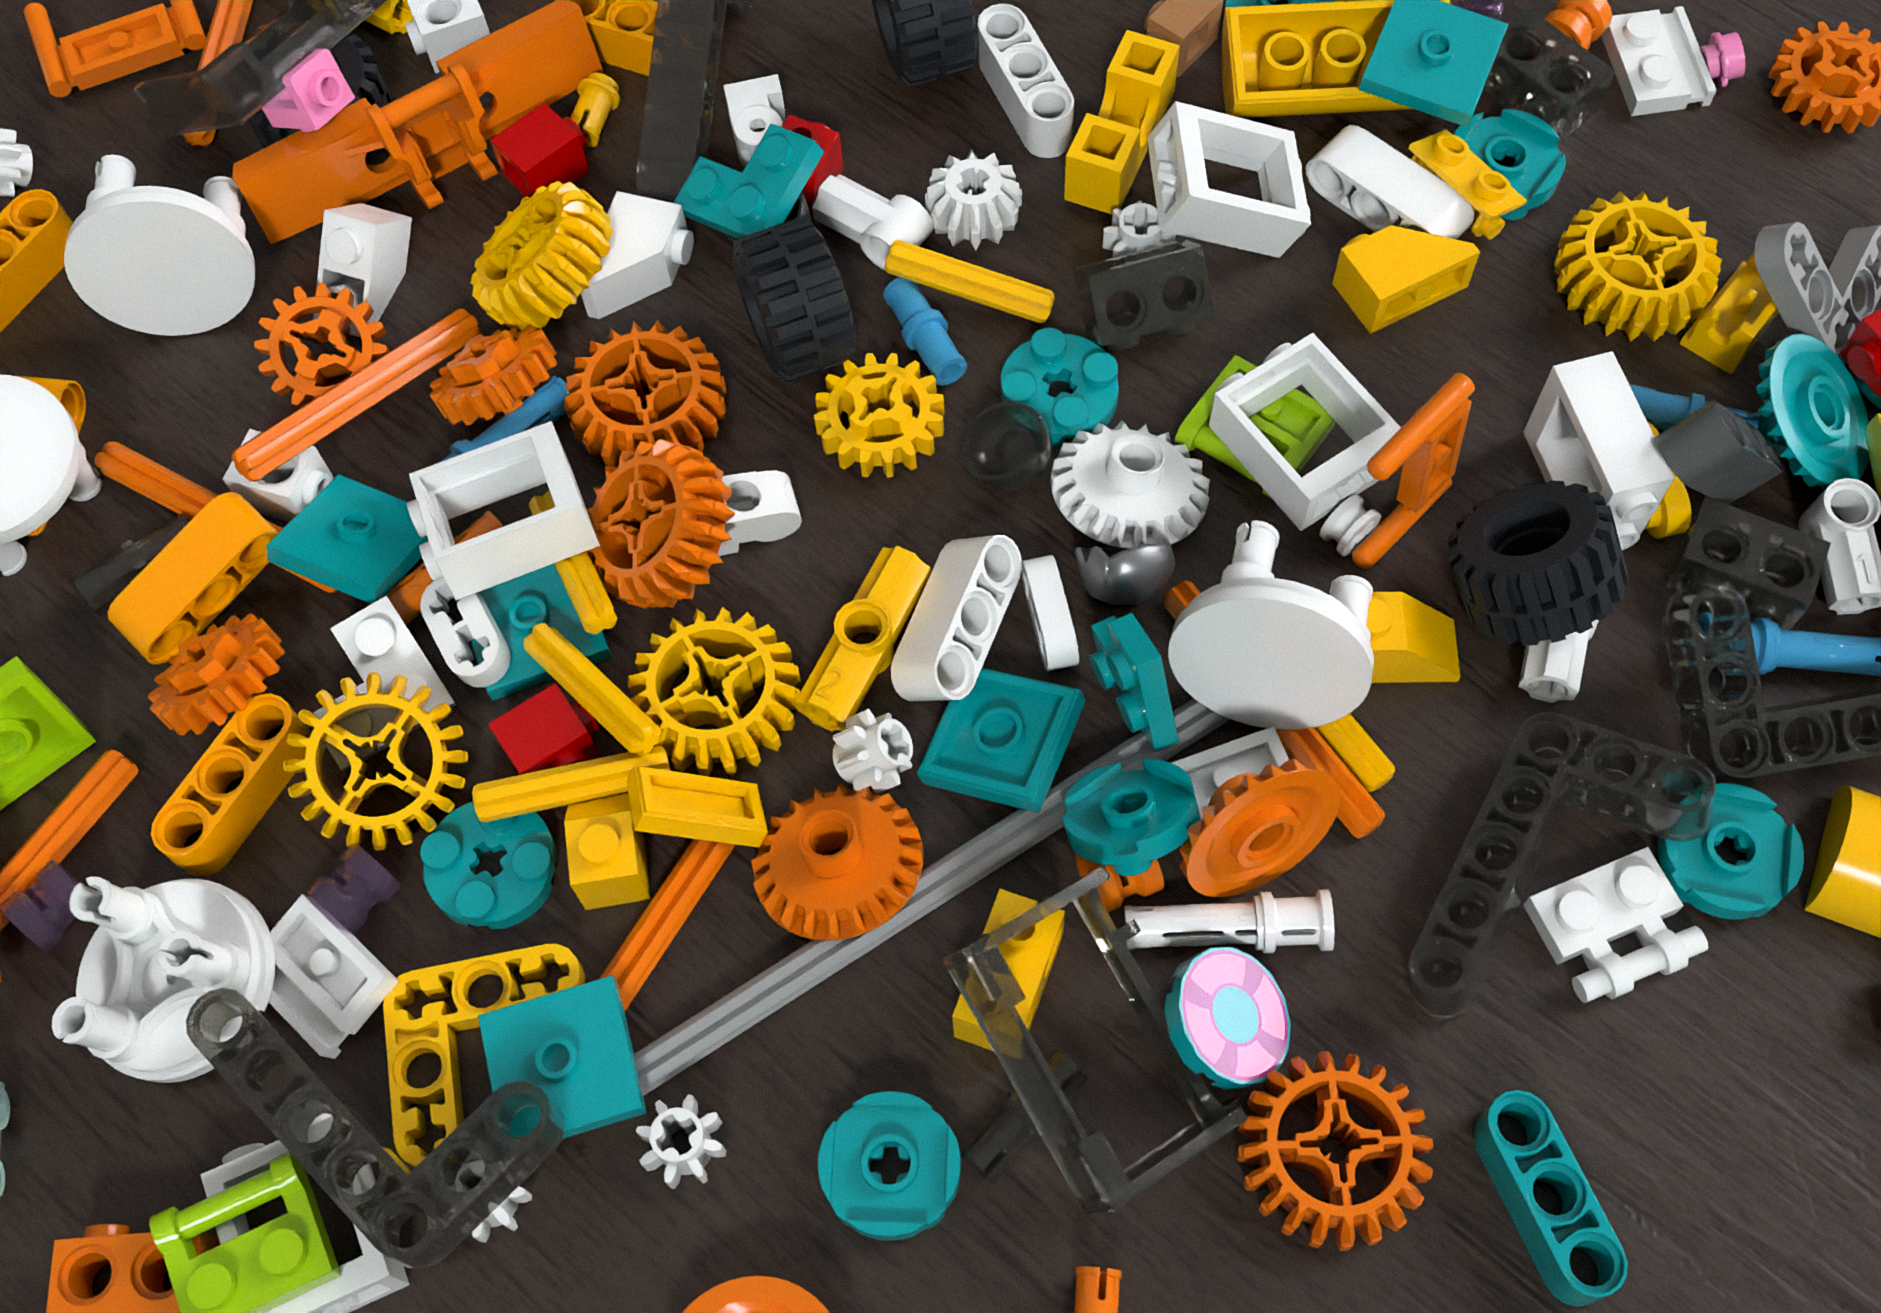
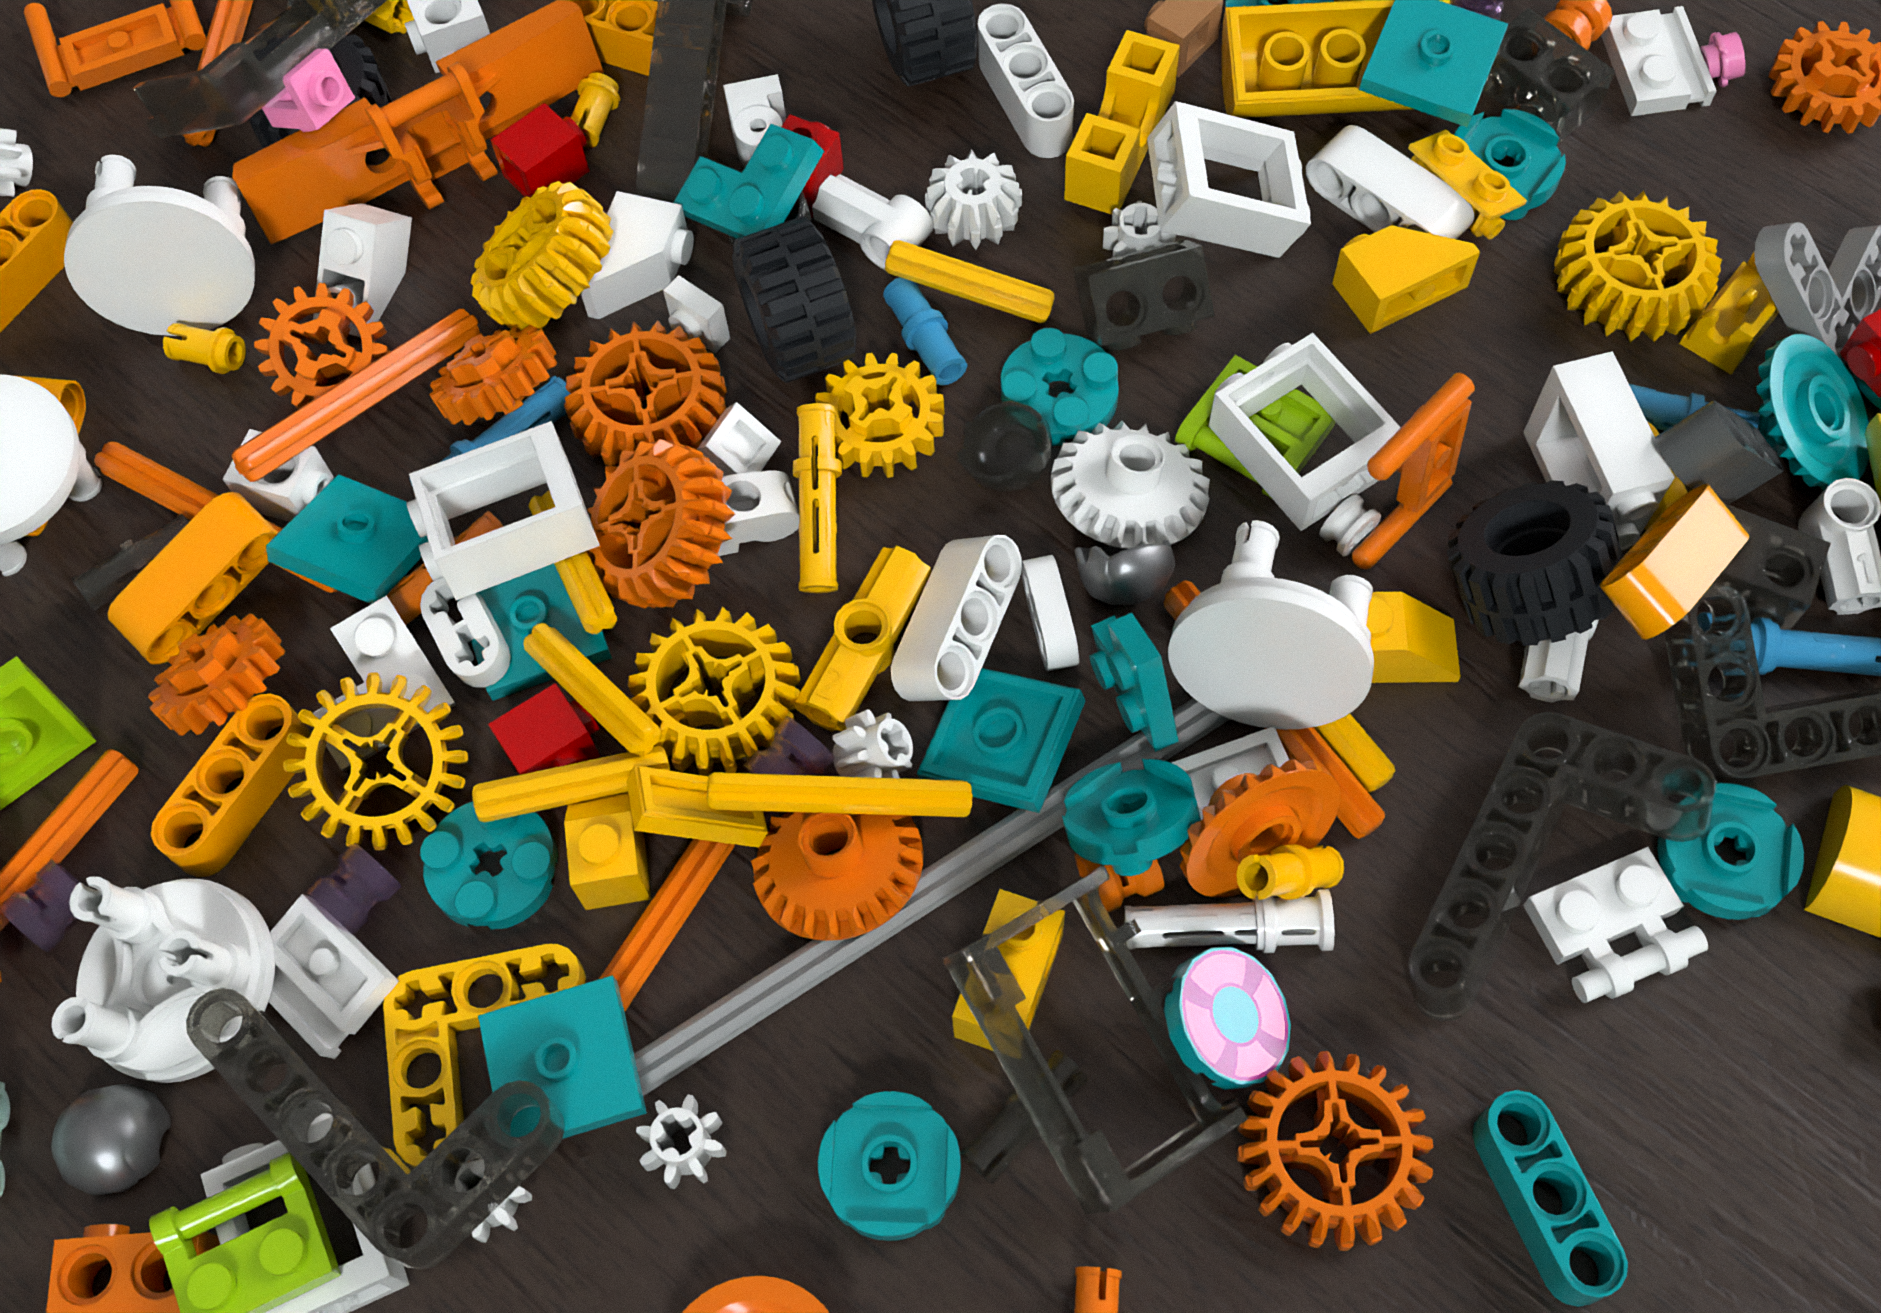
(109, 1138): none -> flat silver hair
(218, 349): none -> yellow pin
(696, 313): none -> white plate
(738, 442): none -> white plate
(793, 741): none -> wheel
(817, 428): none -> yellow pin
(838, 794): none -> yellow axle
(1289, 872): none -> yellow pin
(1674, 562): none -> beam

